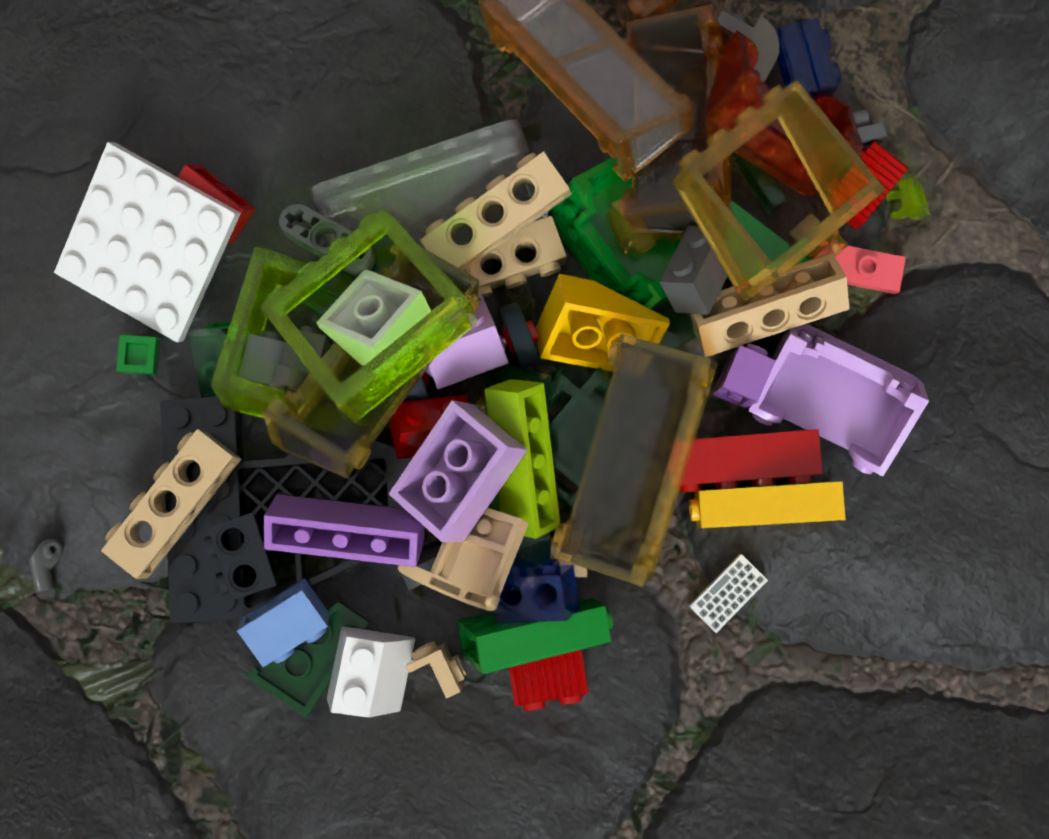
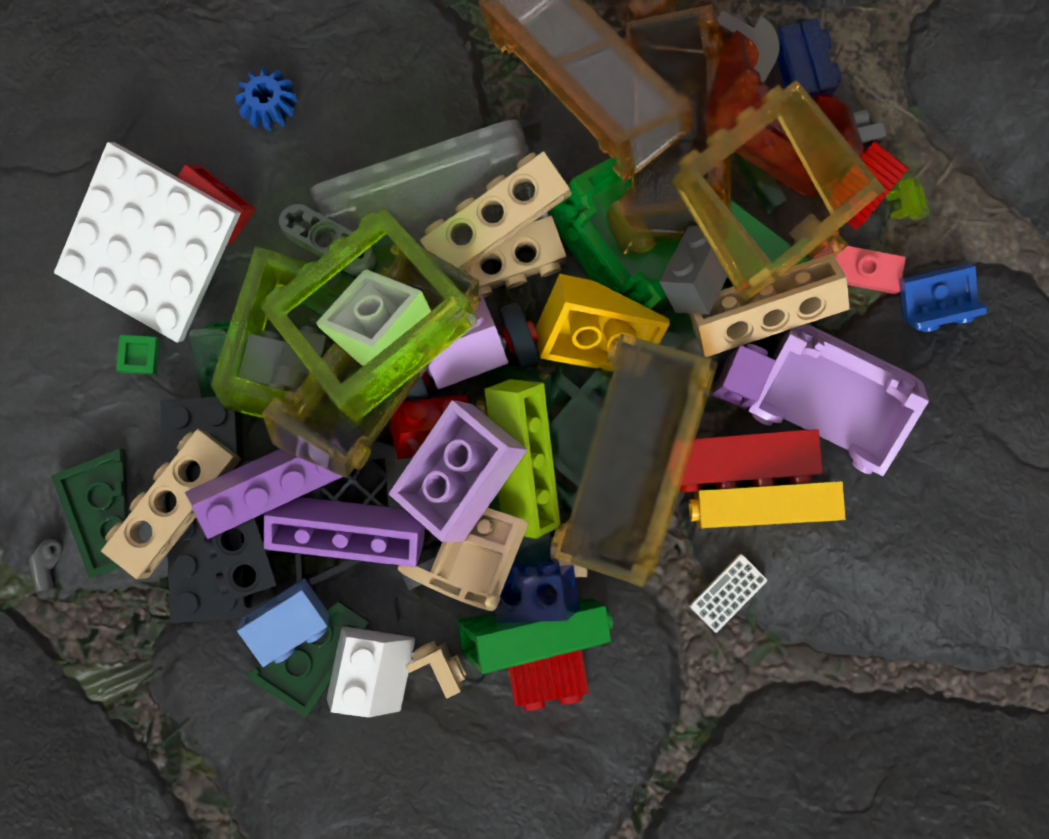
(93, 503): none -> dark green wing
(254, 490): none -> medium lavender brick
(257, 89): none -> blue gear
(941, 298): none -> blue bracket

